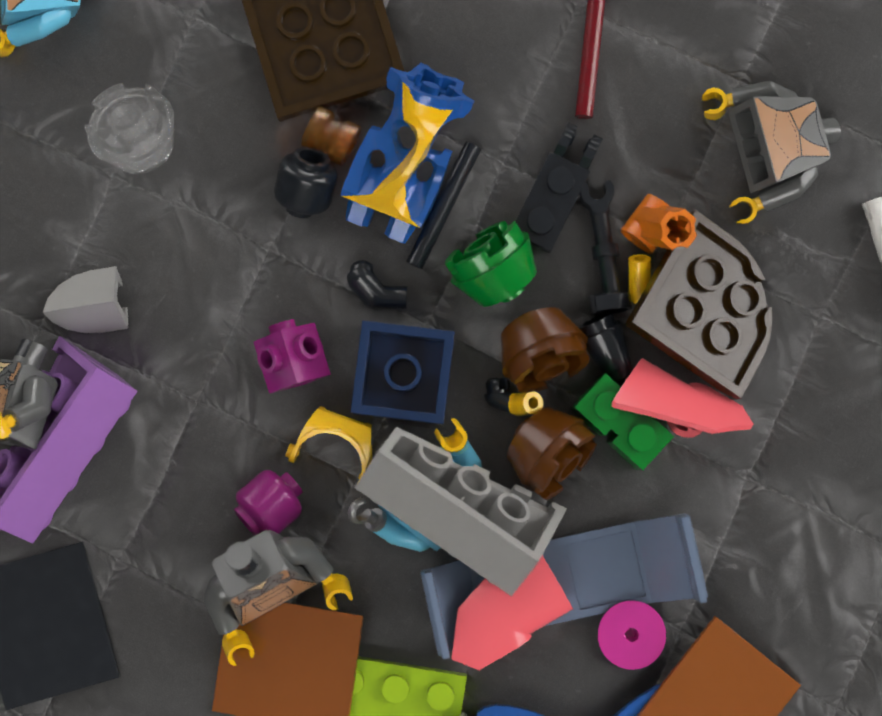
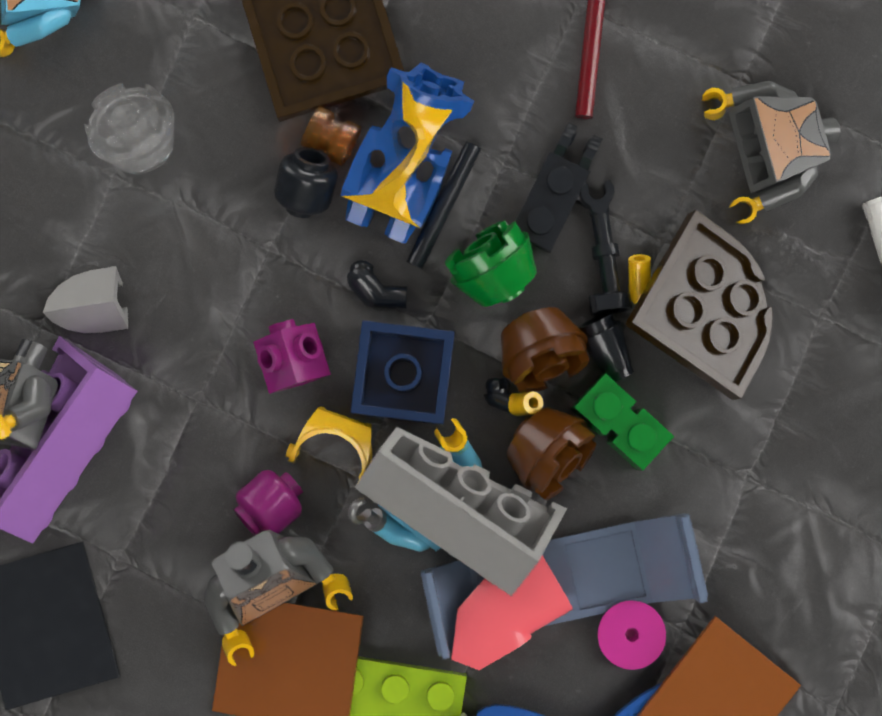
(659, 225): orange piece -> none
(682, 405): coral panel -> none

